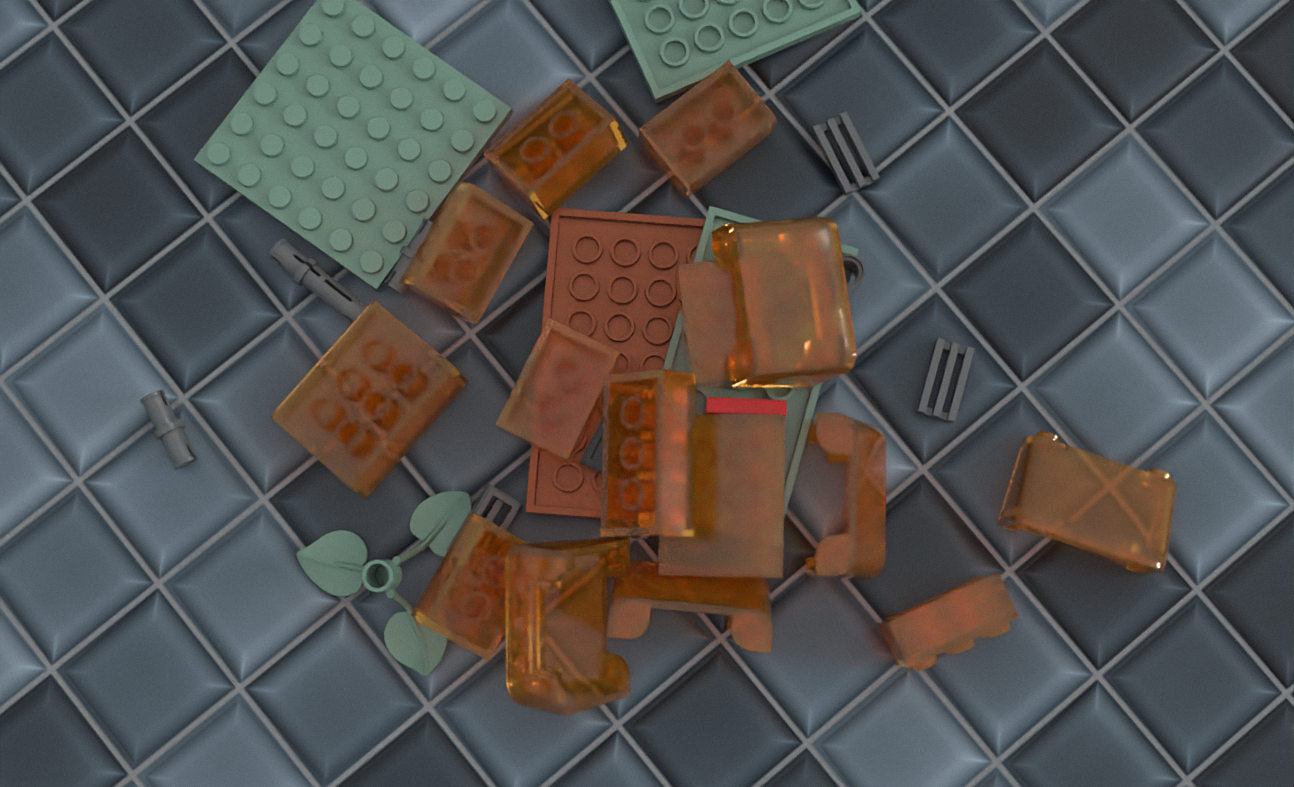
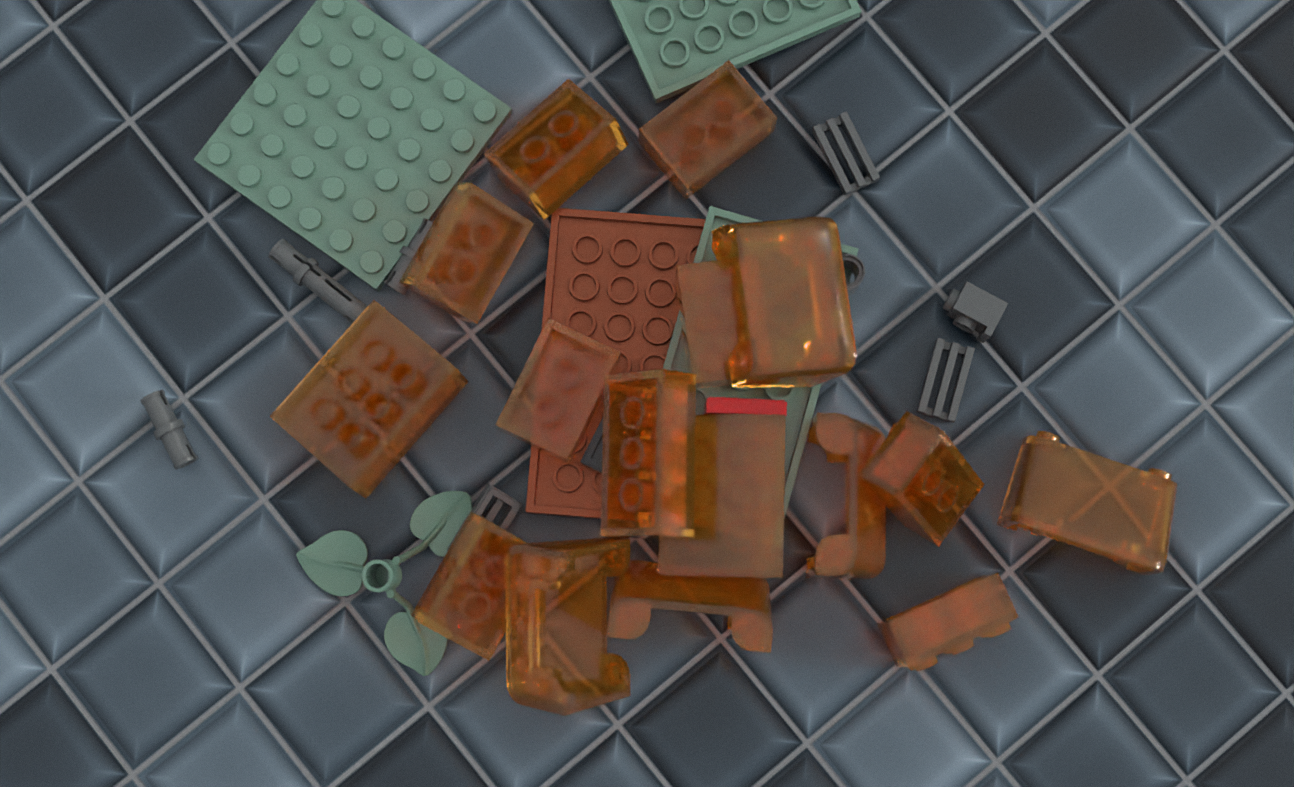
(922, 478): none -> clear orange brick
(974, 310): none -> dark grey brick

